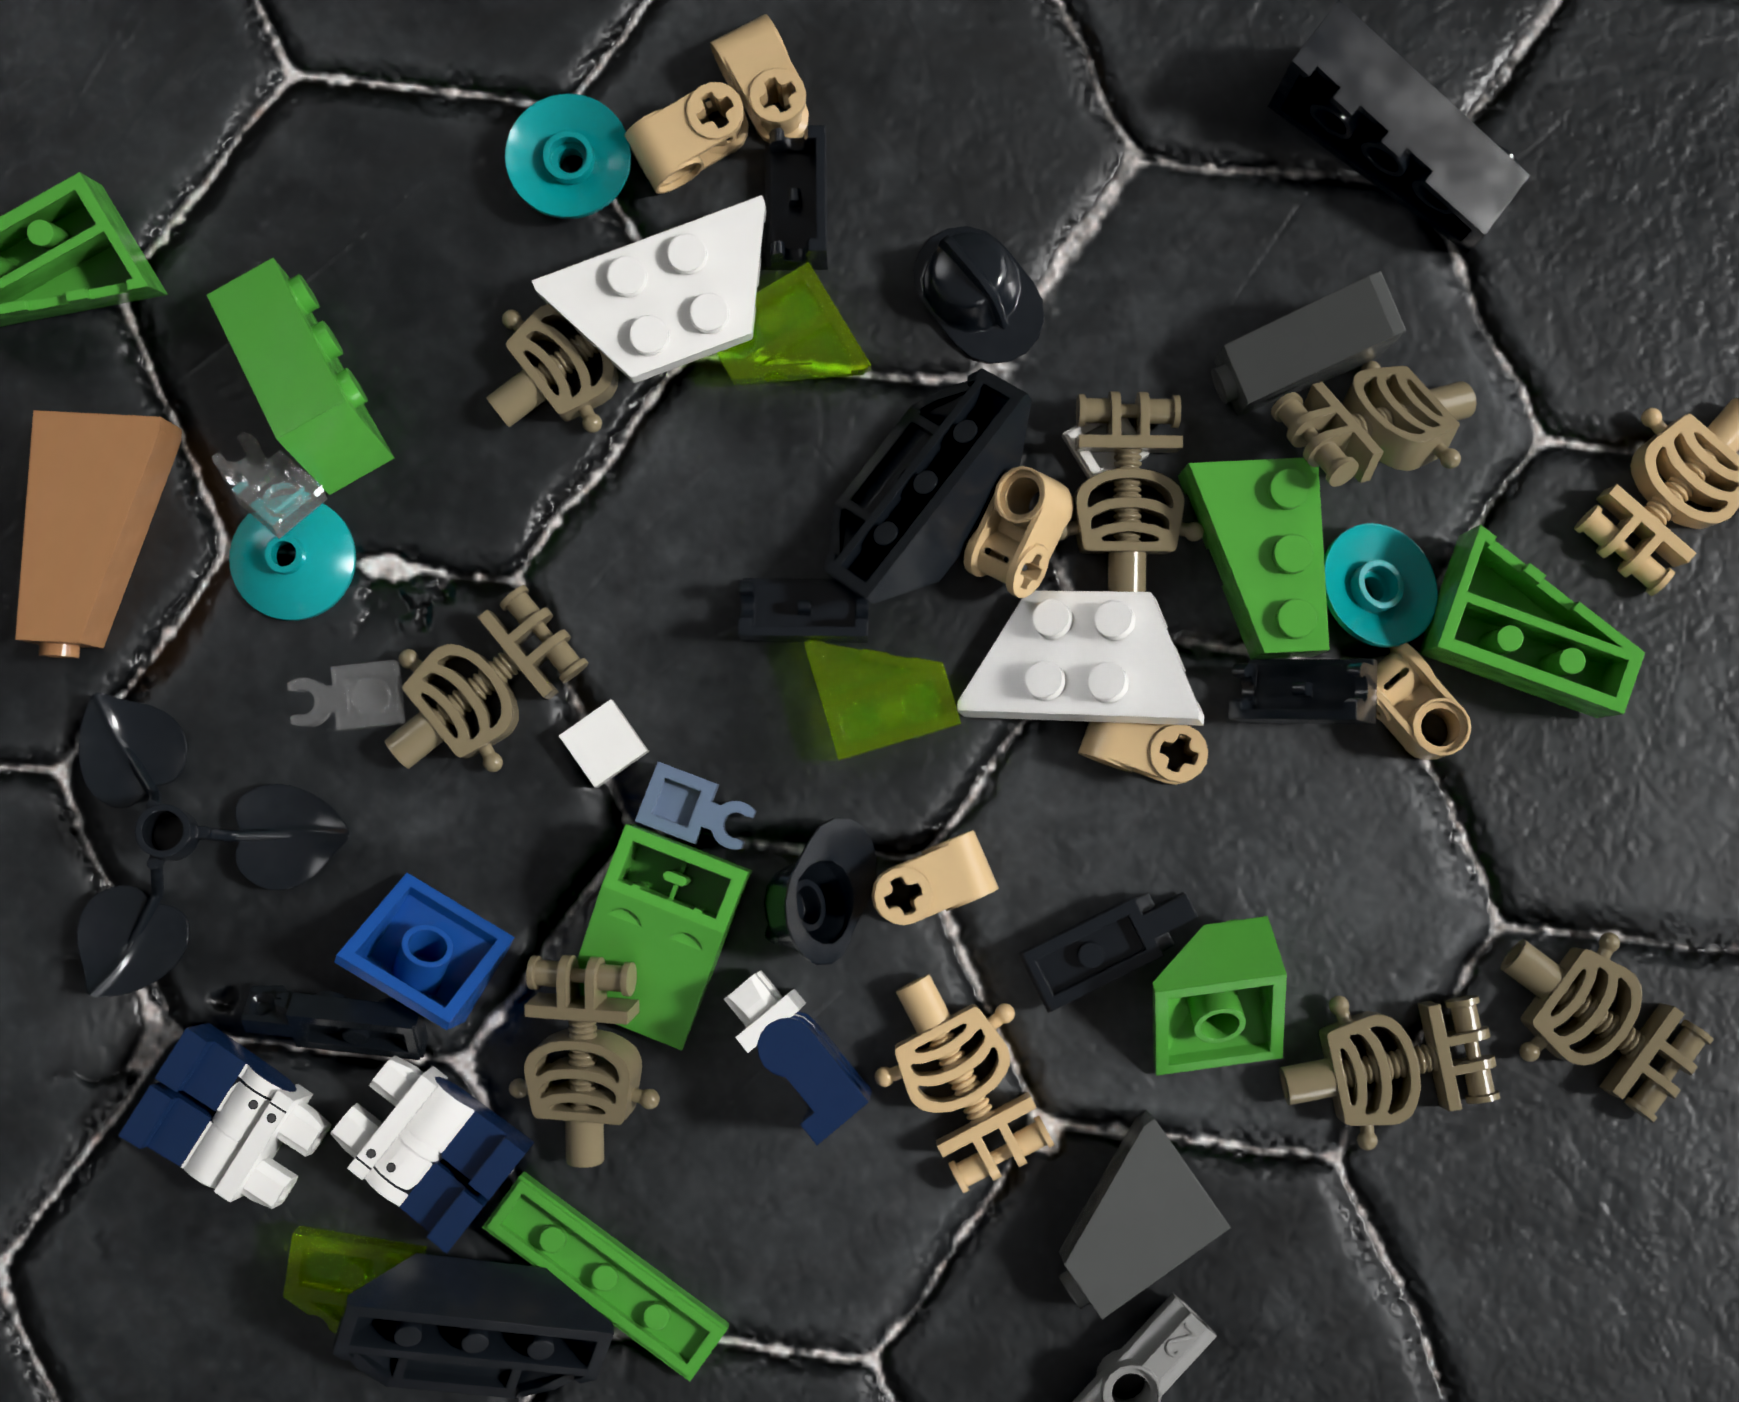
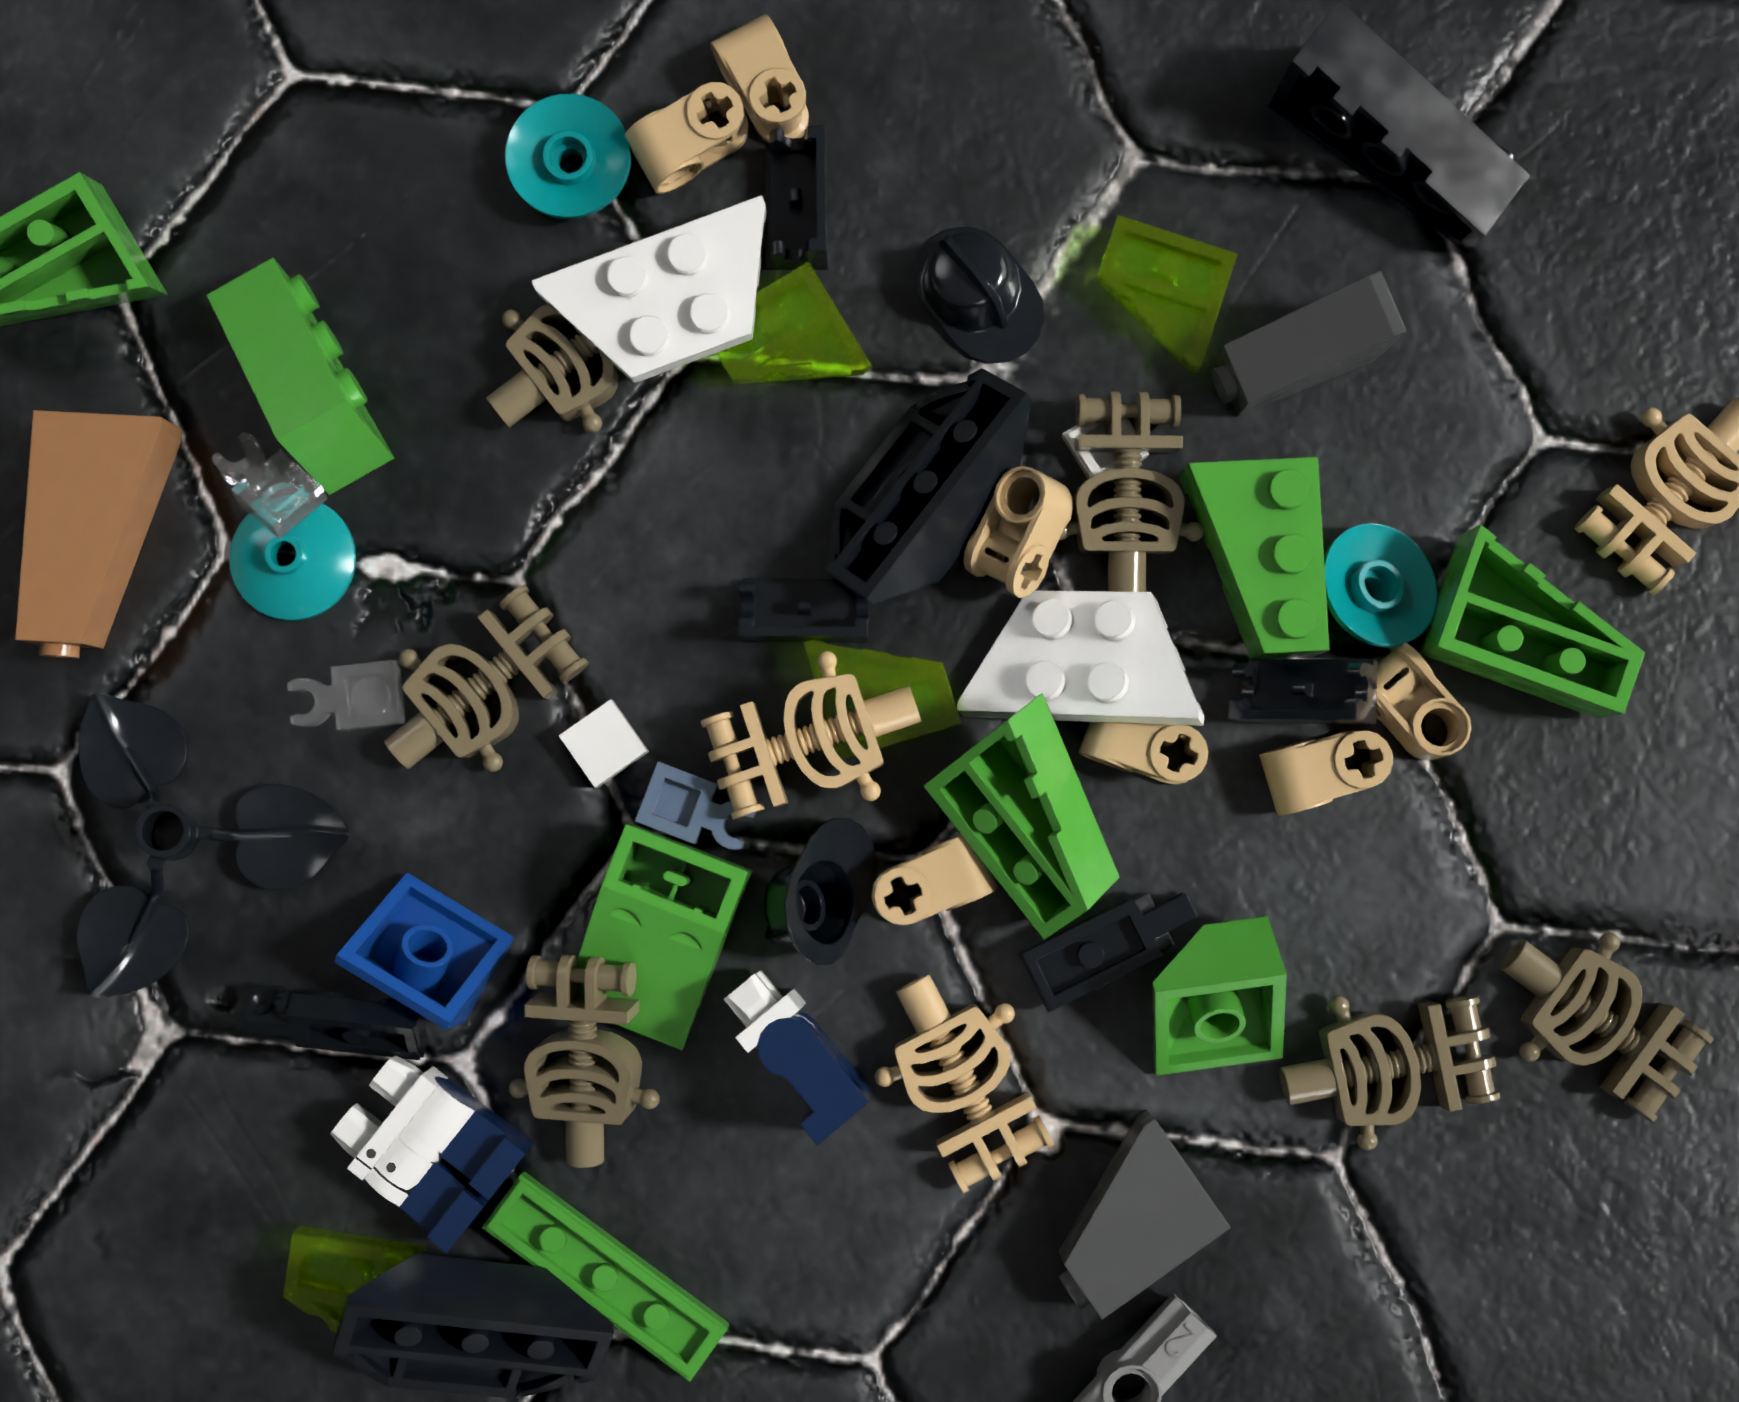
(226, 1117): hips -> none
(870, 718): none -> tan torso
(1029, 818): none -> bright green wedge
(1167, 285): none -> clear neon green wing
(1316, 773): none -> tan piece
(1381, 419): dark tan torso -> none

